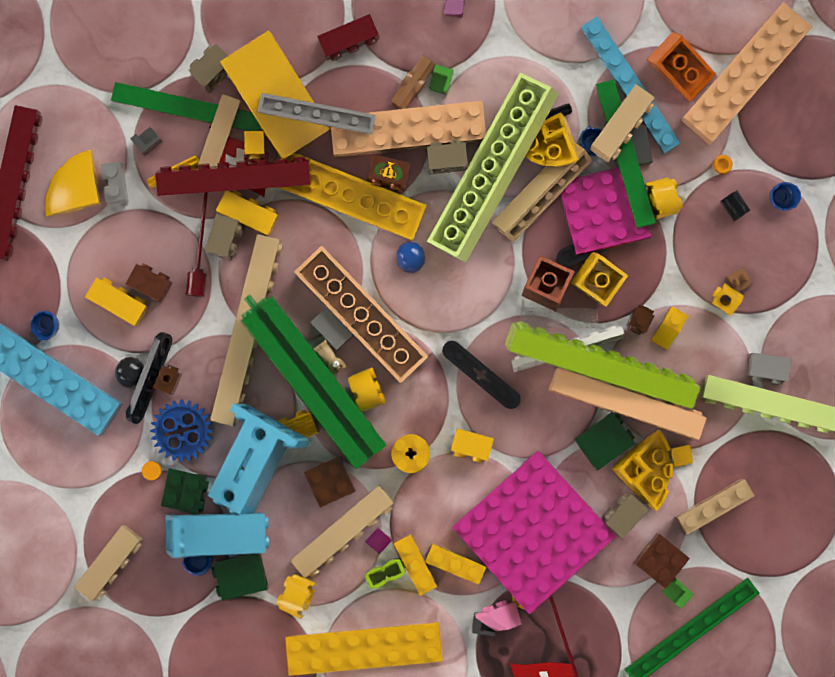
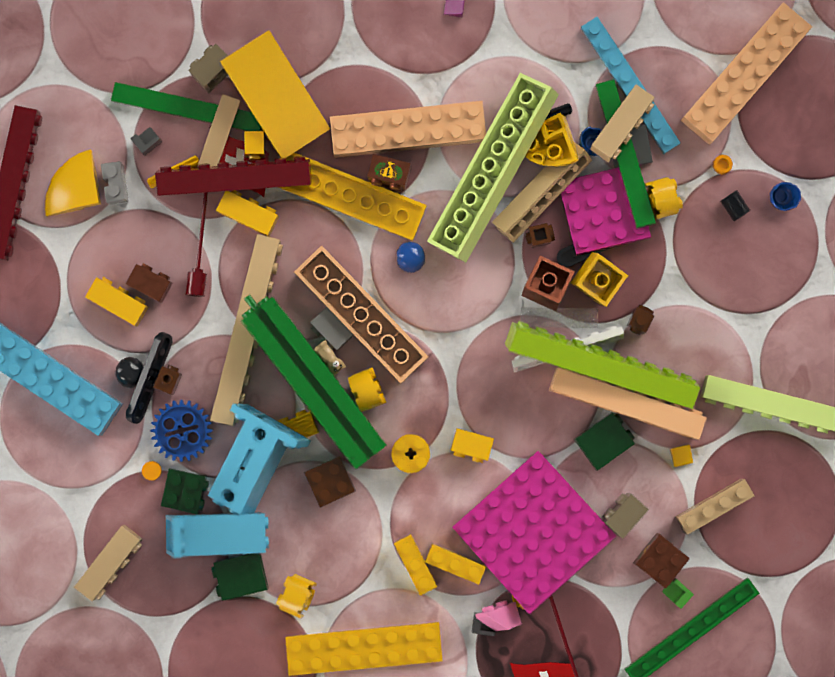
(44, 325): blue hair -> none
(197, 564): blue hair -> none
(224, 237): dark tan brick -> none
(316, 113): light grey plate -> none
(342, 531): tan brick -> none
(348, 37): dark red brick -> none
(378, 540): magenta slope -> none
(380, 575): lime brick -> none
(413, 83): medium nougat piece -> none
(441, 79): bright green panel -> none
(447, 157): dark tan brick -> none
(495, 387): black piece -> none
(540, 235): none -> reddish brown brick
(647, 469): yellow brick -> none
(669, 327): yellow slope -> none
(681, 66): orange slope -> none
(730, 306): yellow brick -> none
(739, 280): medium nougat tile -> none
(768, 367): light grey brick -> none

